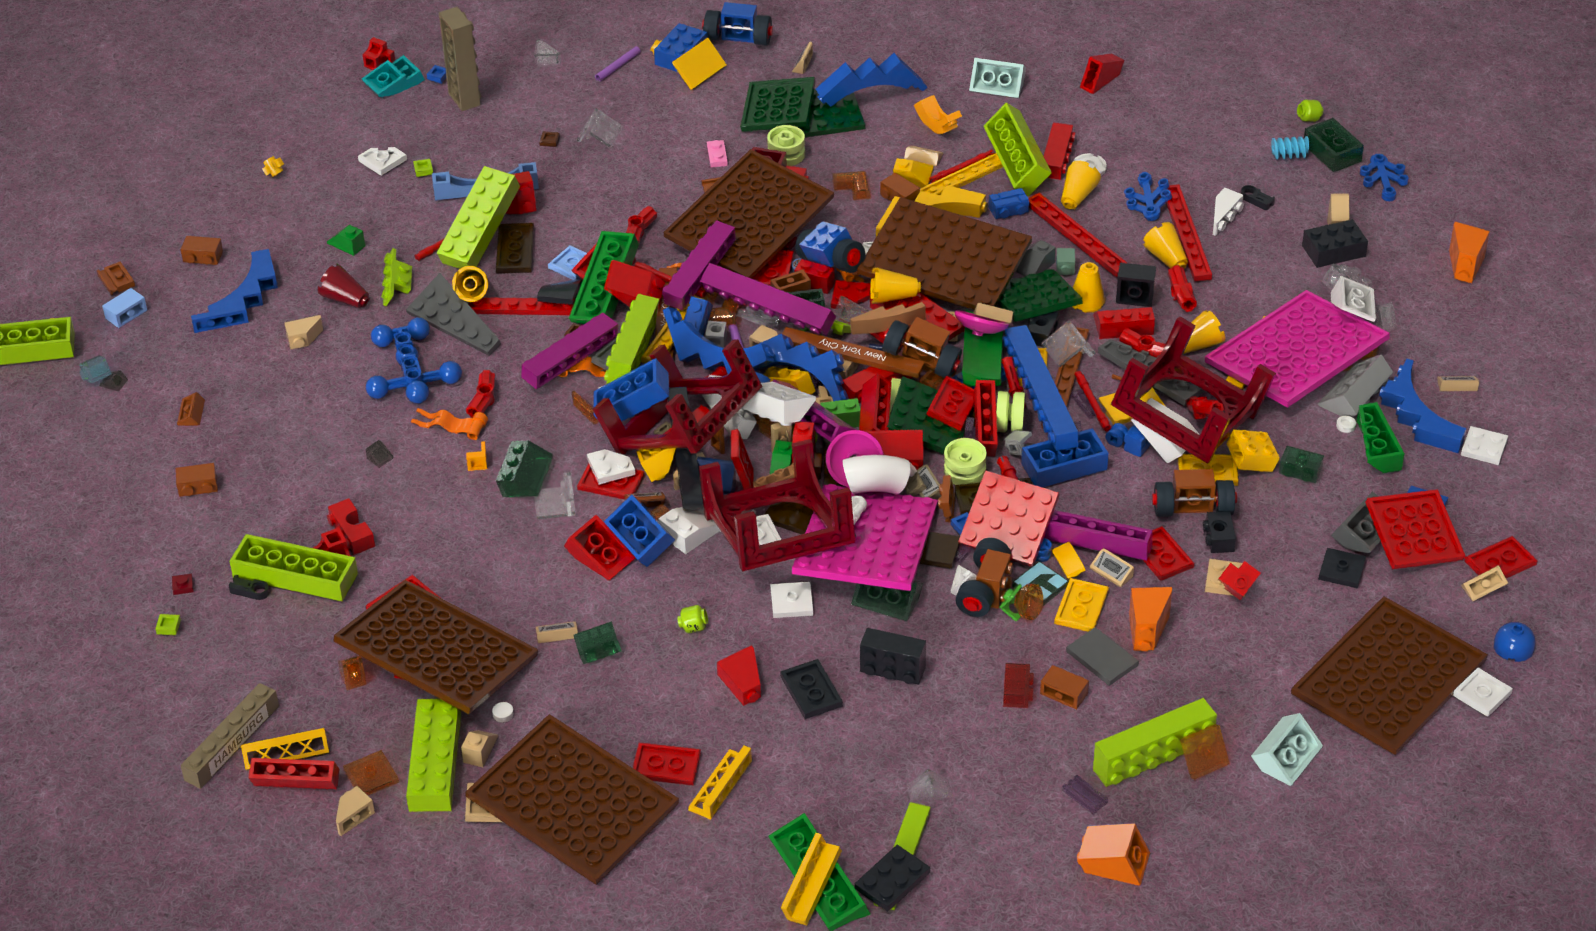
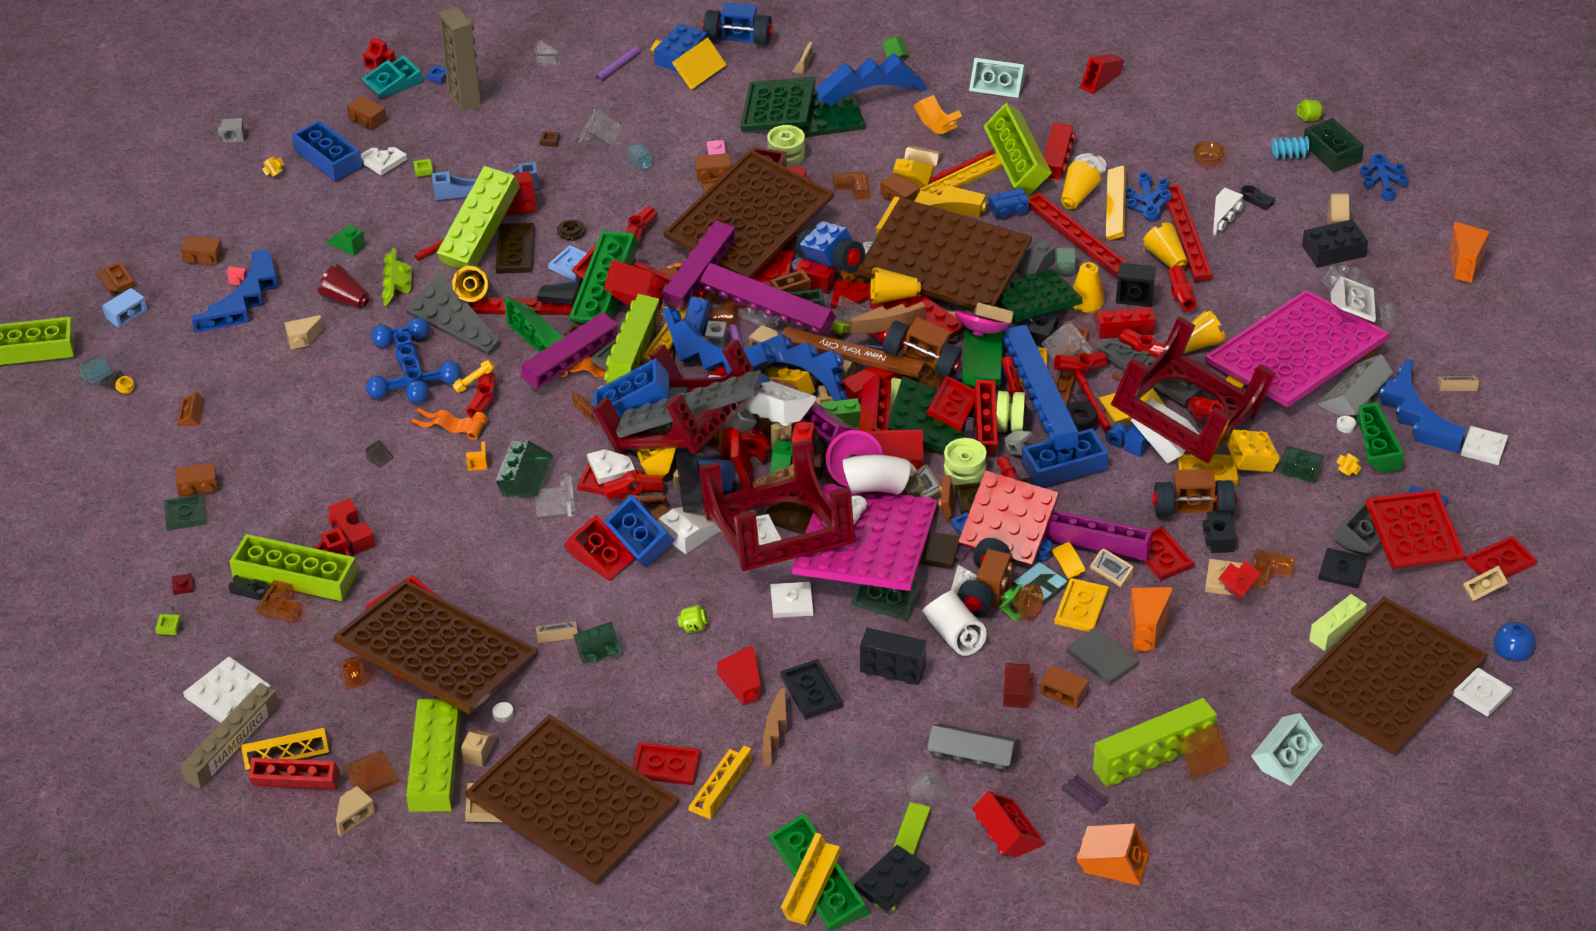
(125, 385): none -> yellow plate
(184, 512): none -> clear green tile
(223, 688): none -> white plate
(231, 130): none -> light grey brick
(236, 275): none -> coral plate
(276, 603): none -> clear orange brick
(327, 150): none -> blue brick
(366, 112): none -> dark orange brick
(461, 385): none -> yellow bar
(530, 325): none -> green wedge
(577, 226): none -> dark brown gear
(639, 156): none -> clear light blue brick
(642, 483): none -> red piece
(698, 400): none -> dark grey plate
(711, 166): none -> dark orange brick
(754, 442): none -> red tile
(775, 724): none -> medium nougat slope
(896, 45): none -> bright green panel
(956, 623): none -> white brick
(972, 744): none -> slope
(1007, 825): none -> red slope
(1083, 362): none -> red piece
(1085, 408): none -> black tyre
(1116, 203): none -> yellow tile
(1208, 149): none -> clear orange piece
(1271, 562): none -> clear orange brick
(1337, 622): none -> yellowish green brick
(1348, 464): none -> yellow gear

